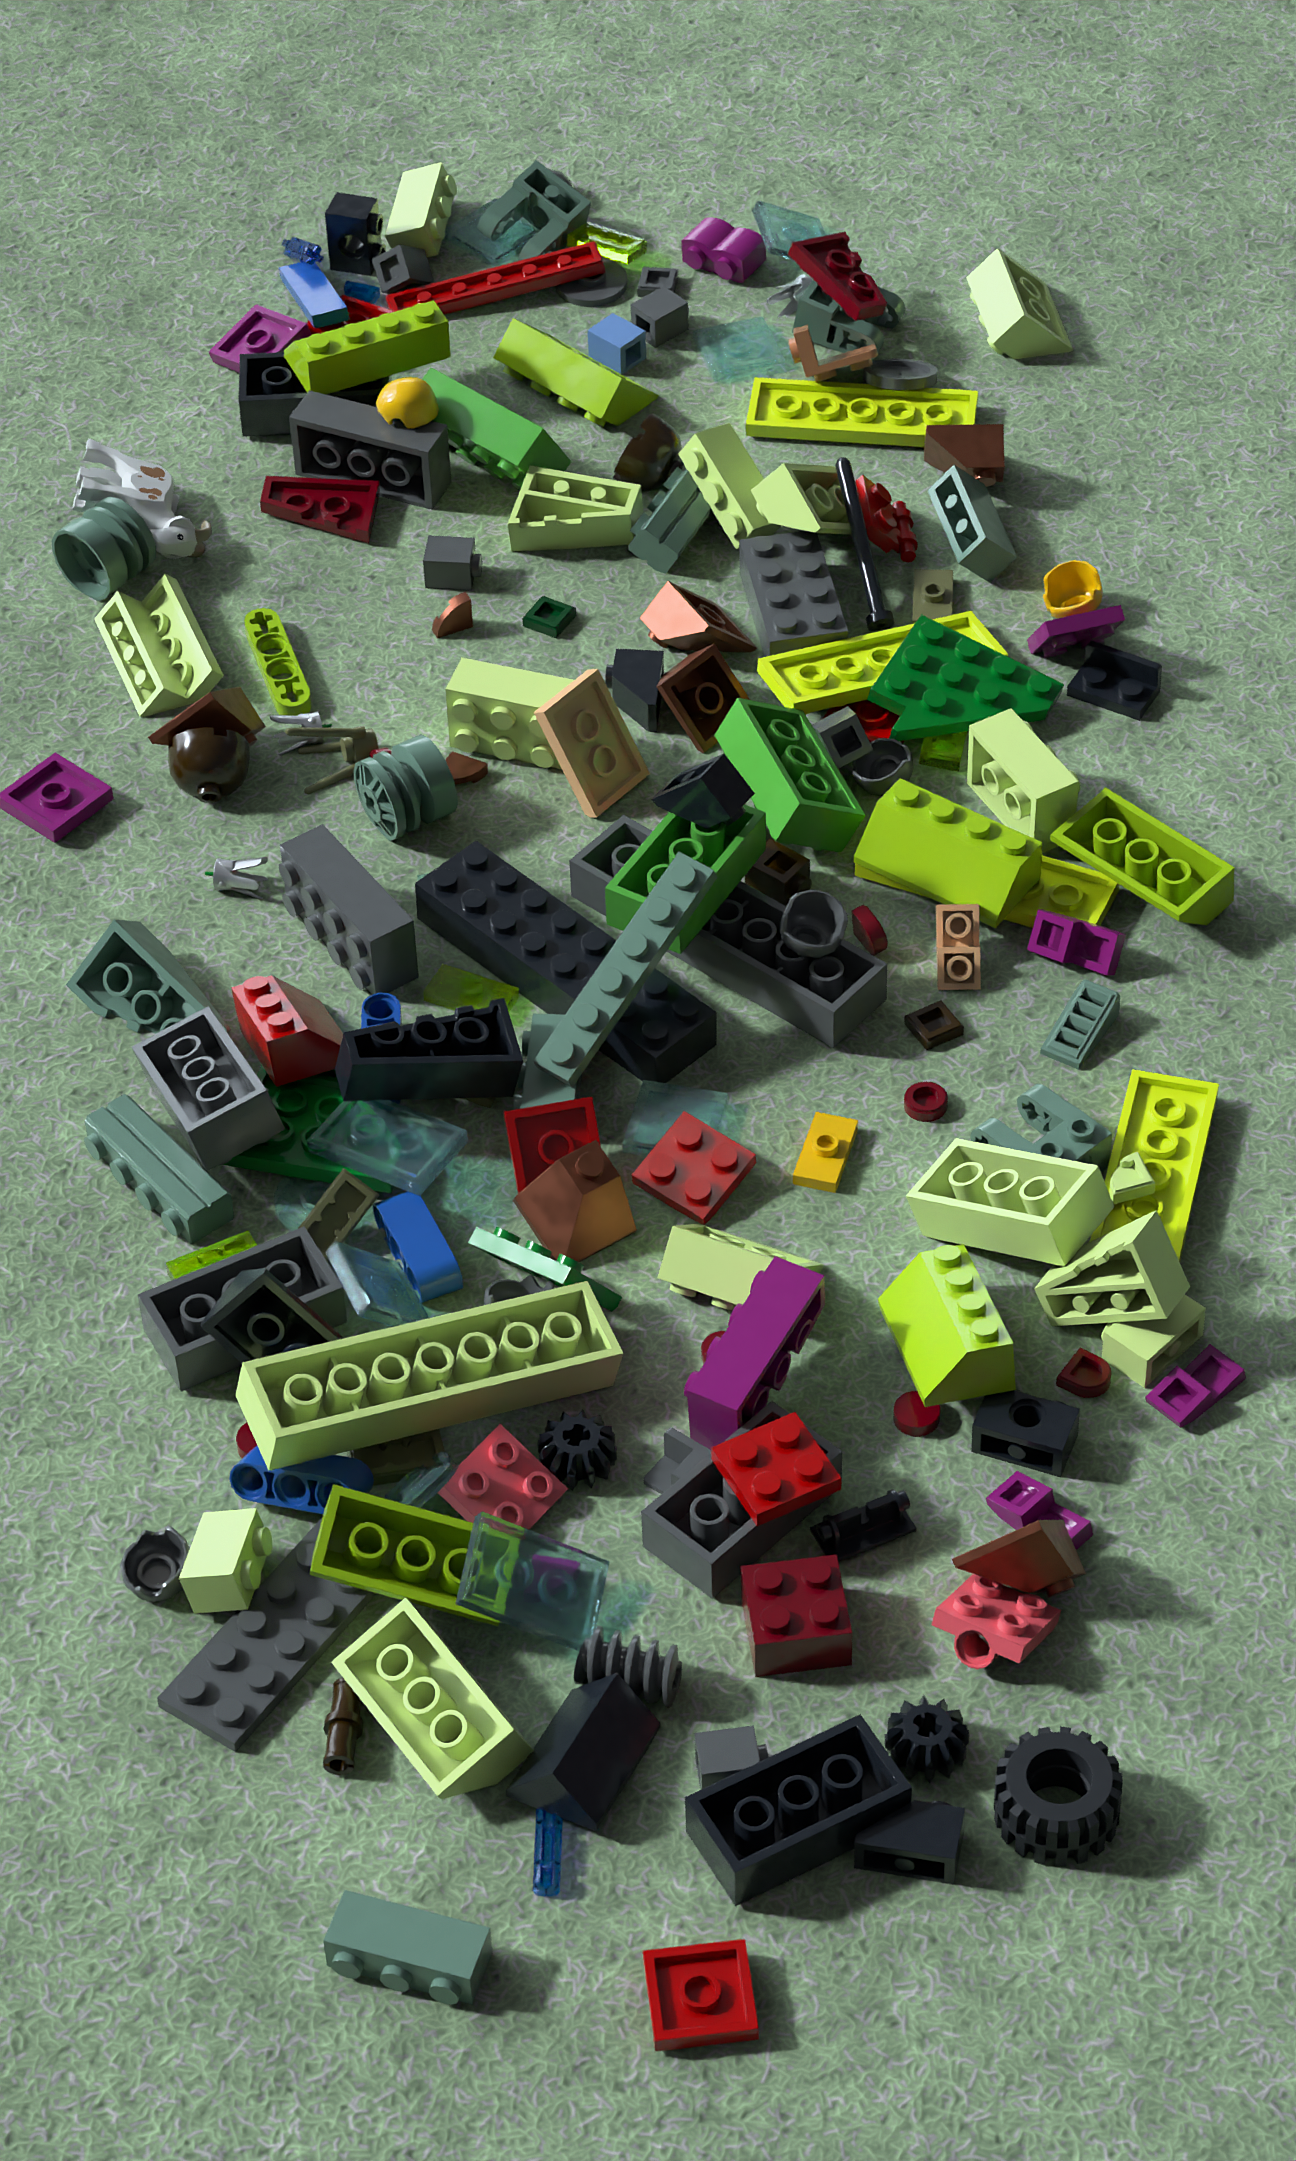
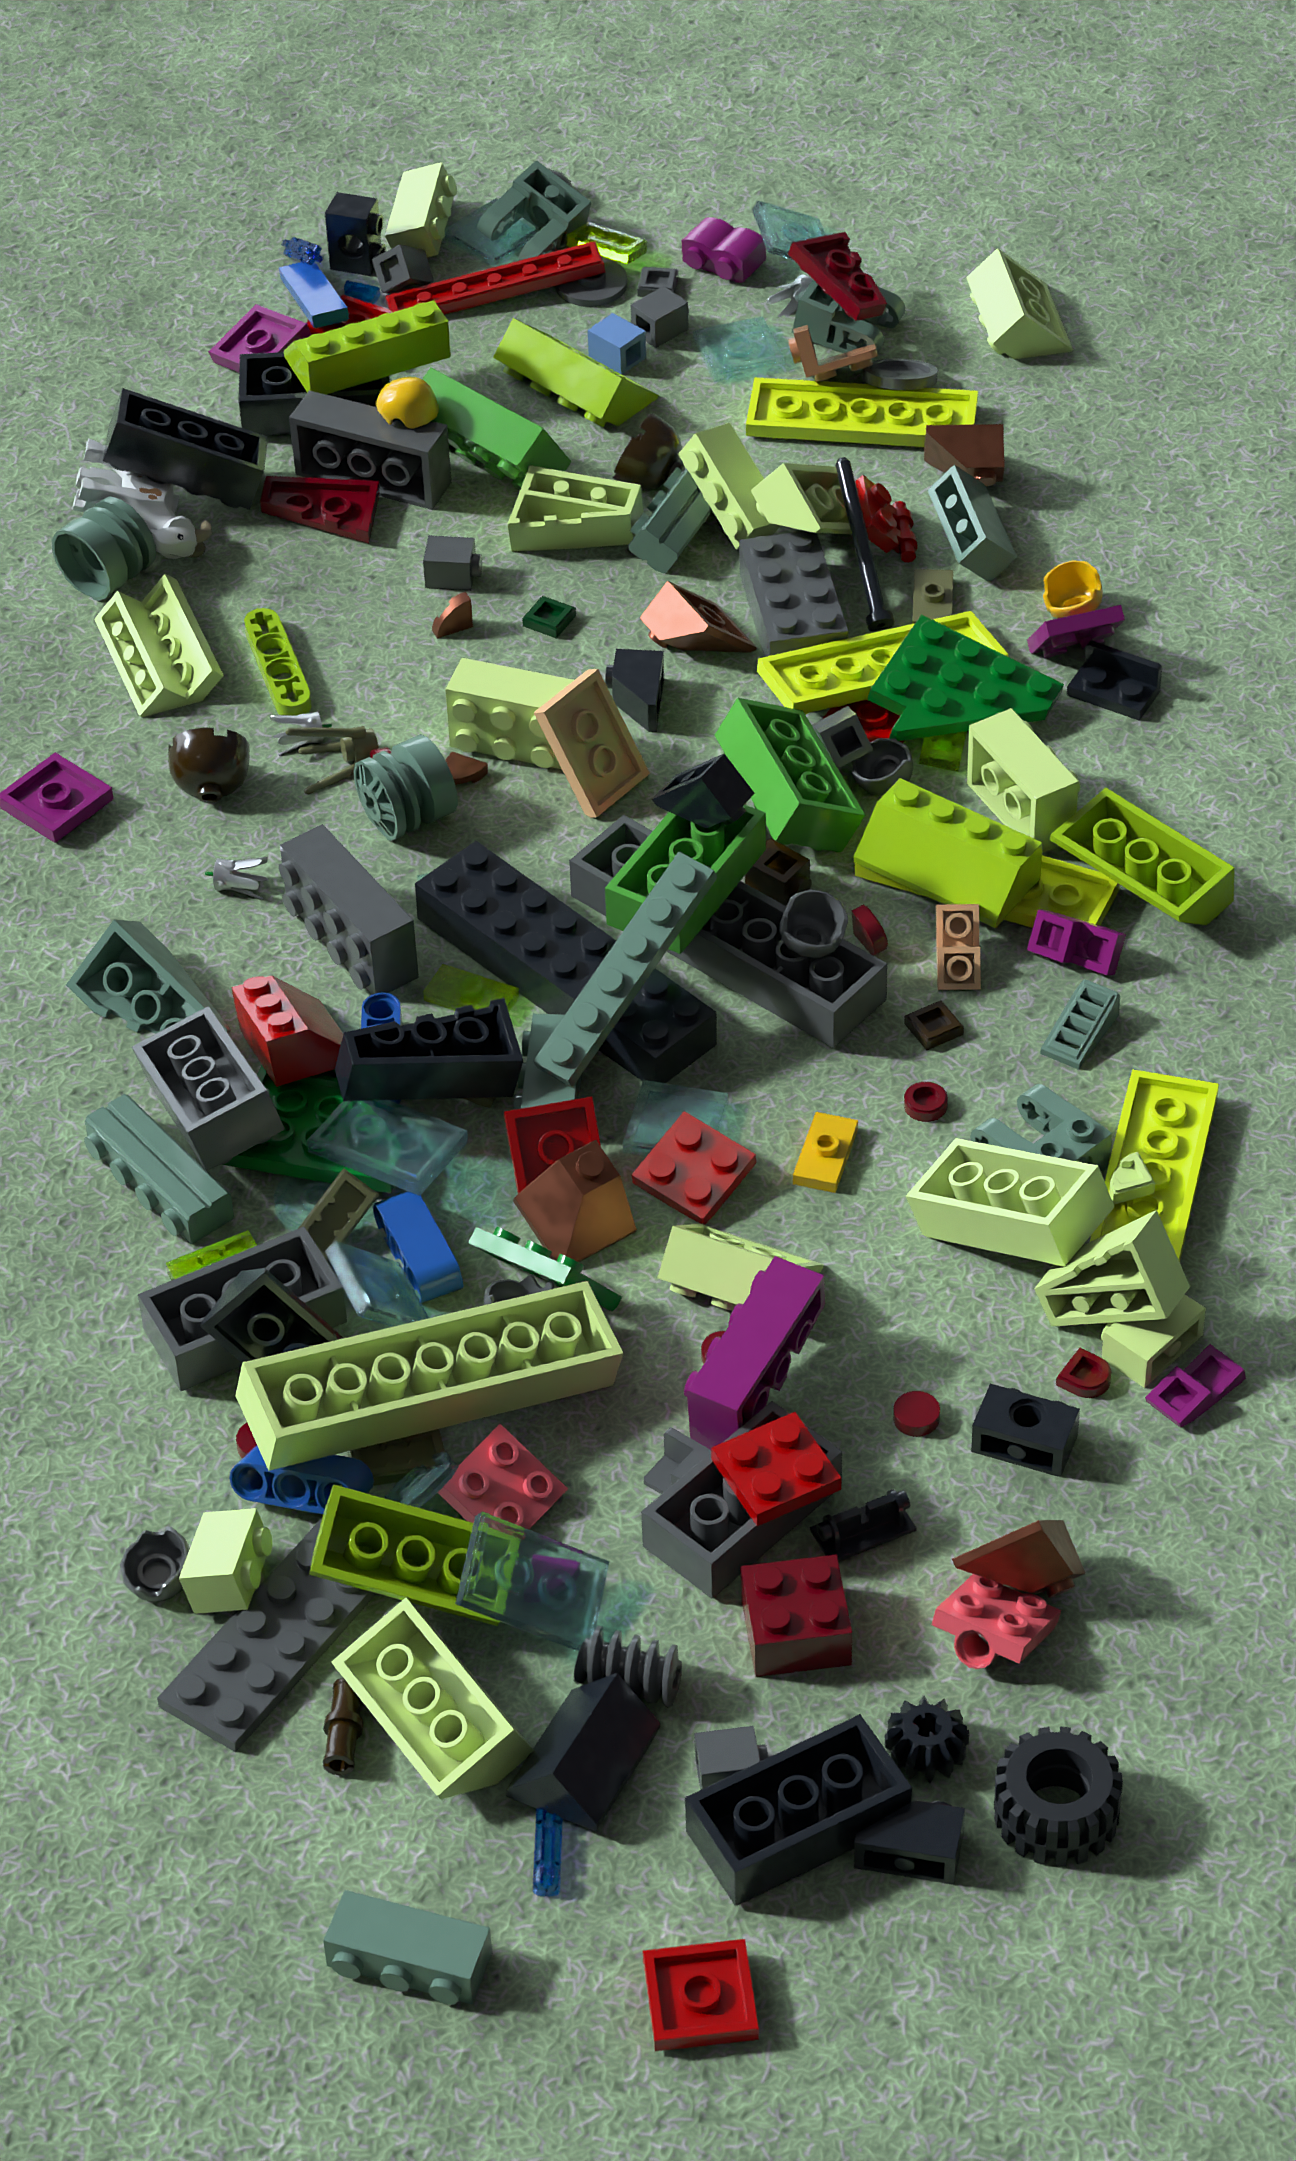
(185, 449): none -> black brick
(218, 710): copper slope -> none
(578, 1448): black gear -> none
(701, 694): copper slope -> none
(948, 1328): lime slope -> none
(1025, 1501): magenta slope -> none

